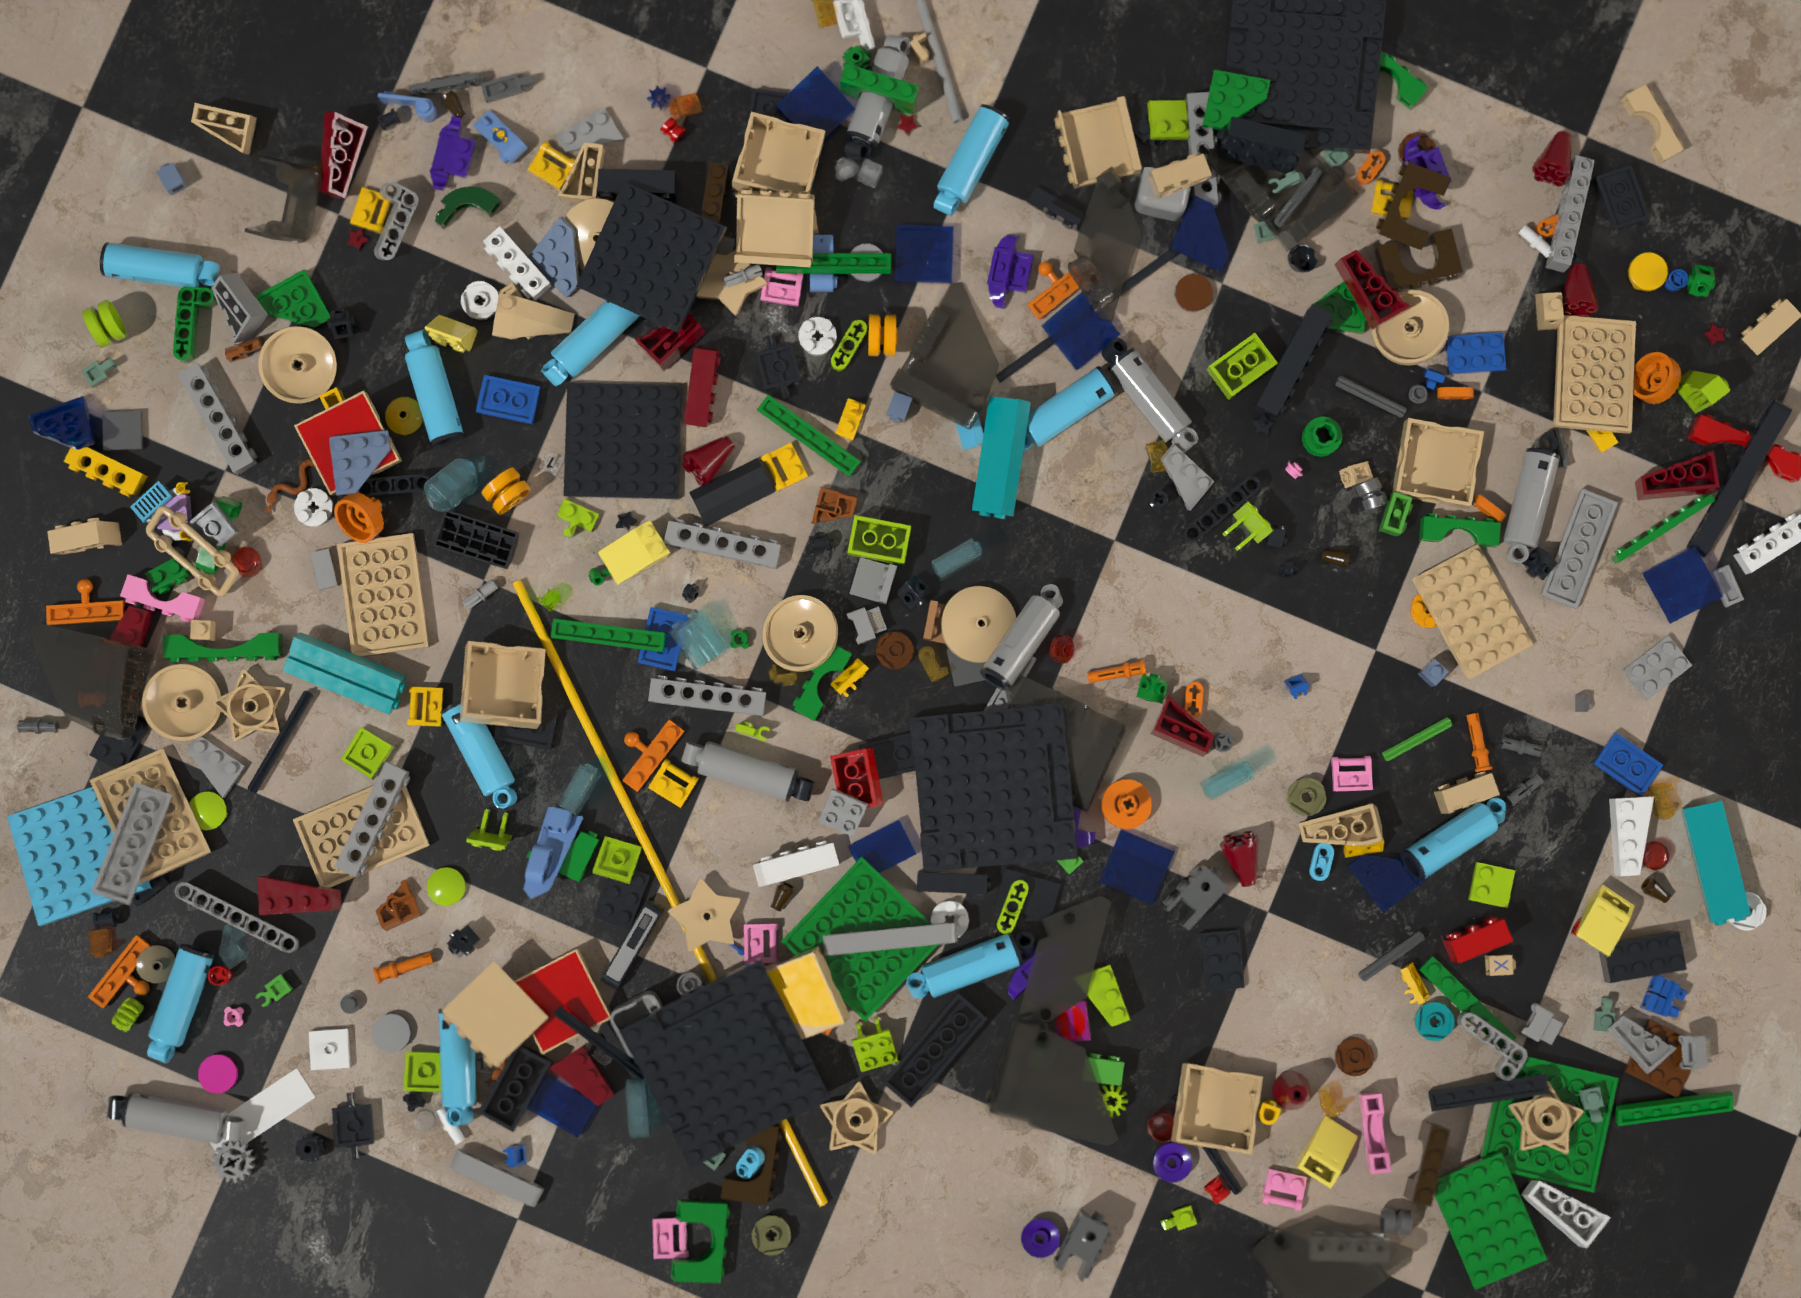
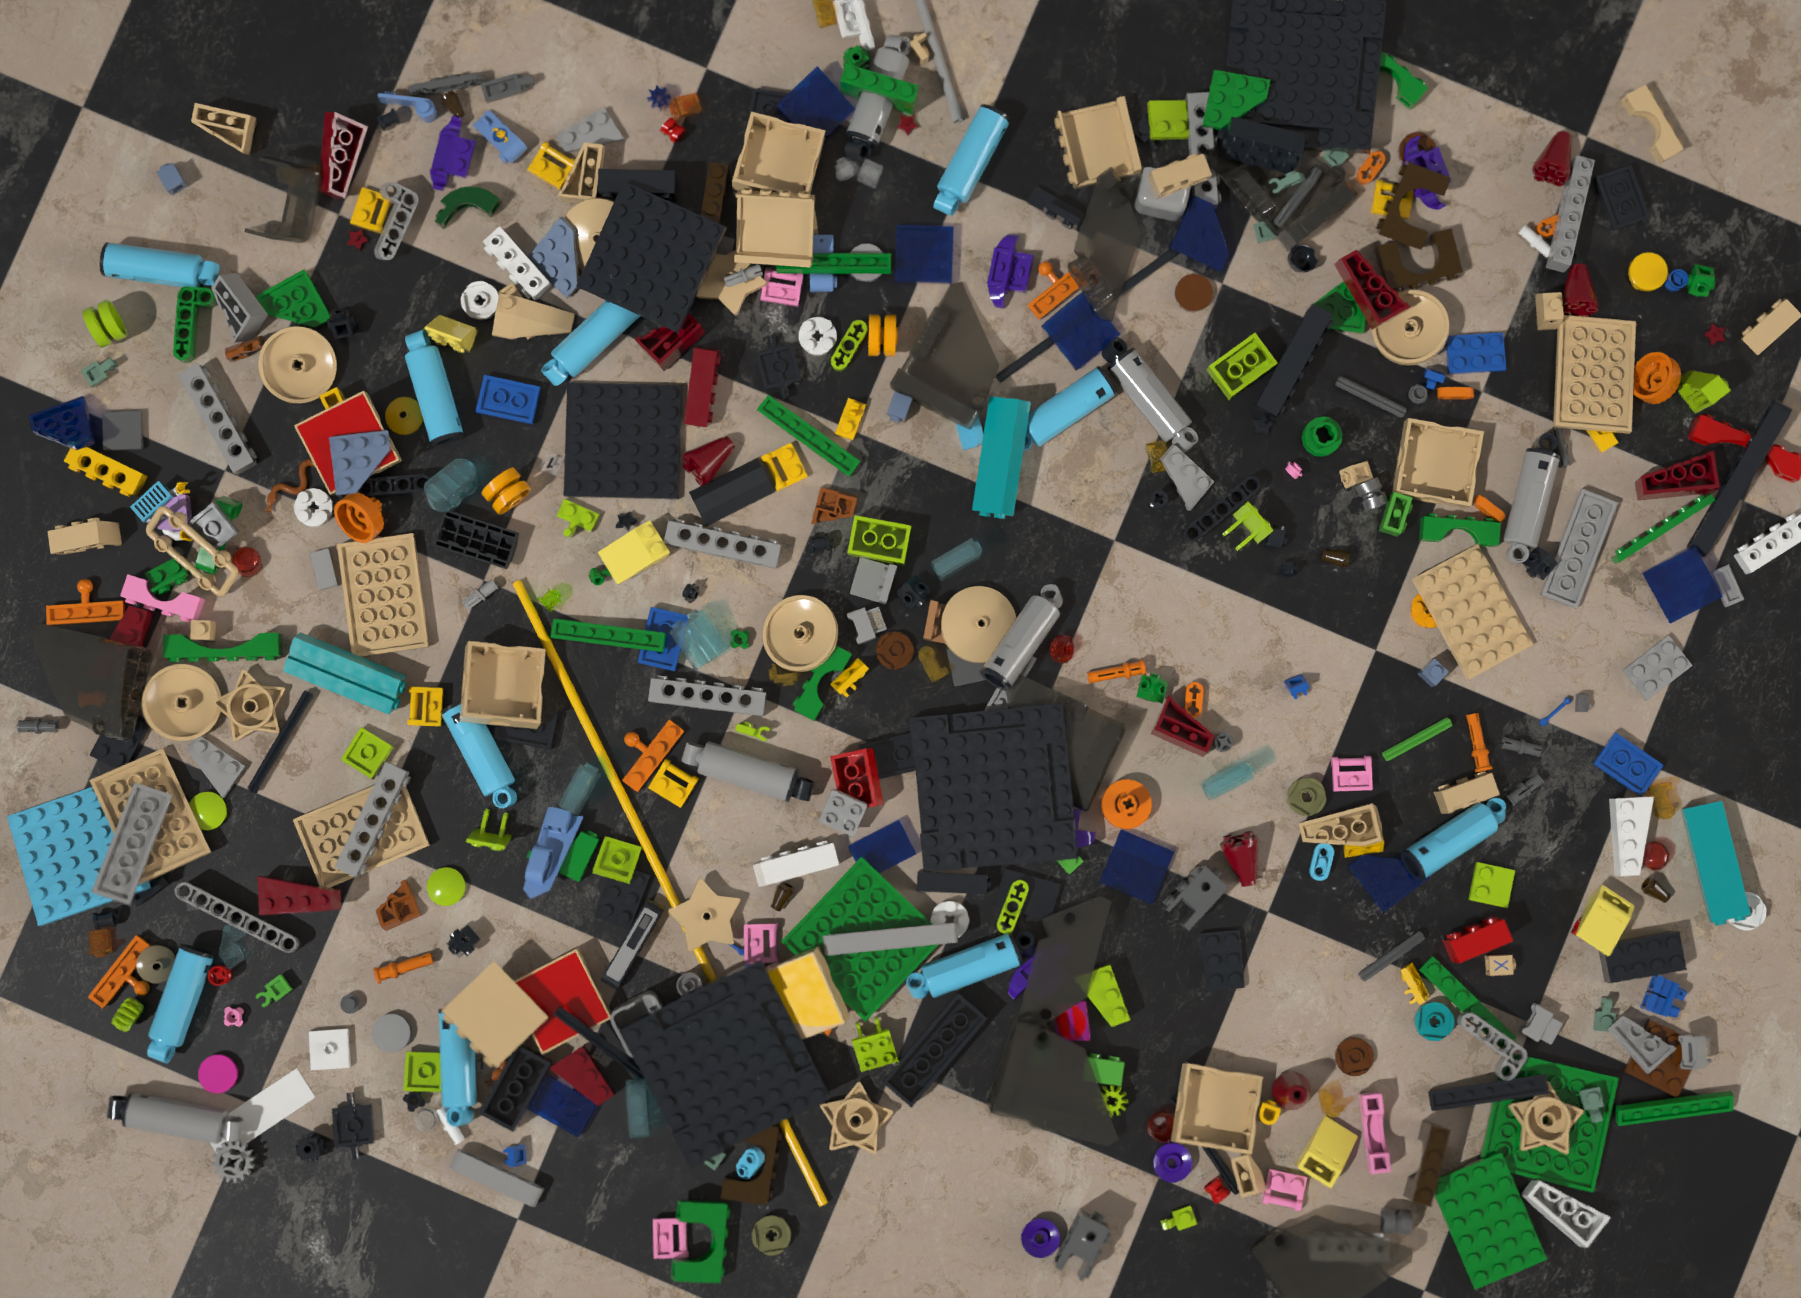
(1248, 1176): none -> tan slope
(1543, 722): none -> blue hinge

